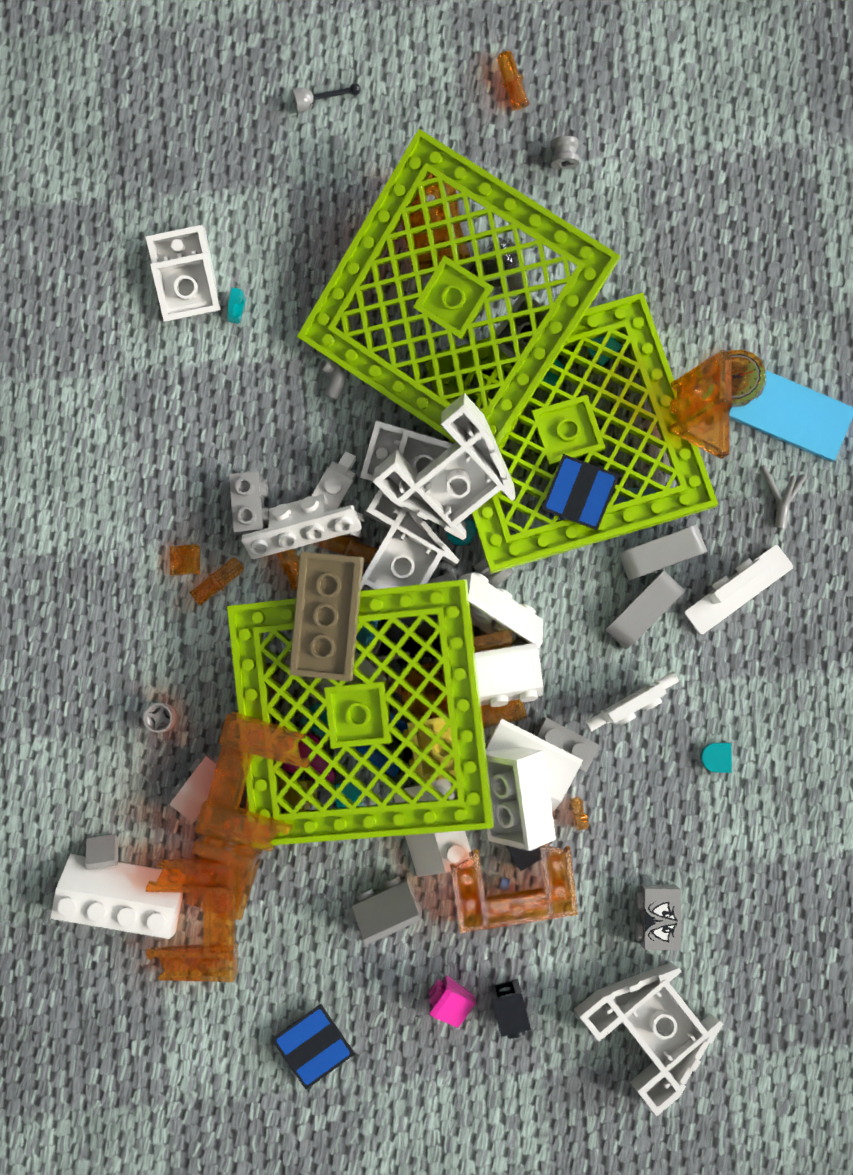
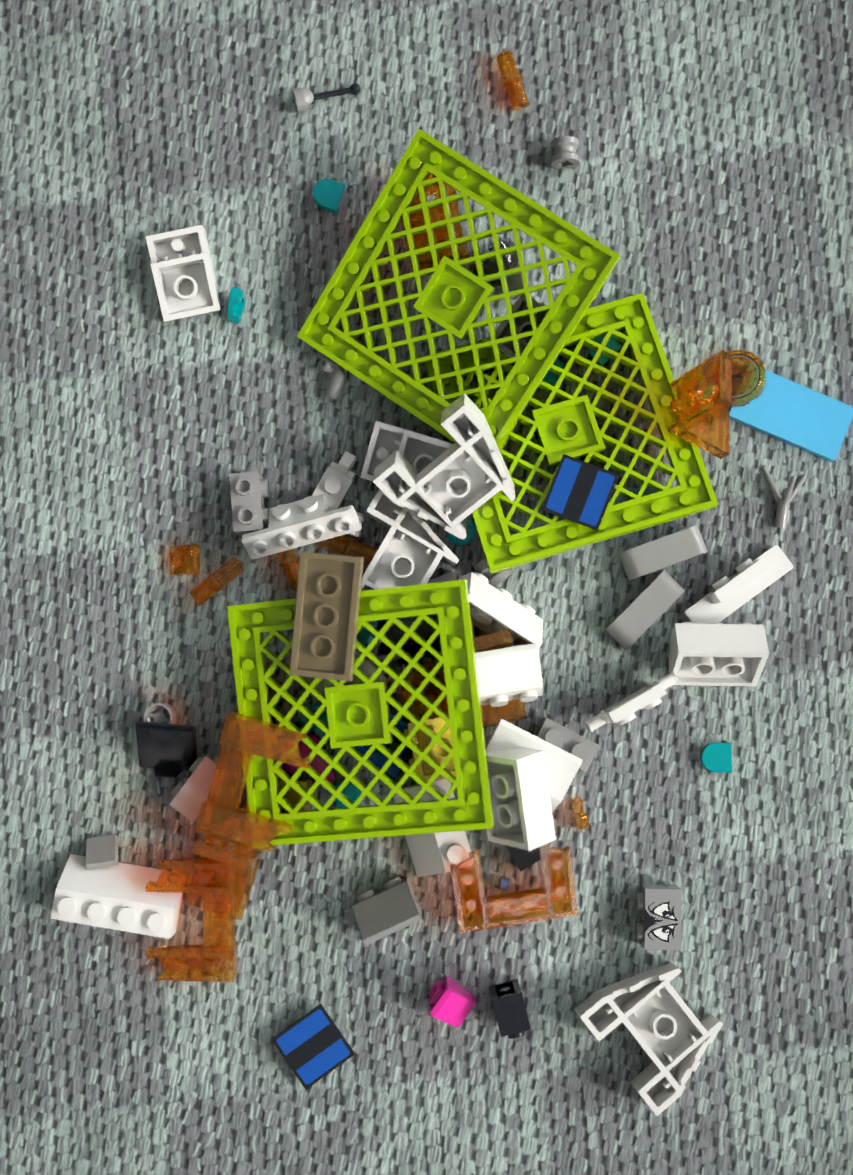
(166, 747): none -> black piece
(328, 194): none -> teal tile
(718, 654): none -> white slope

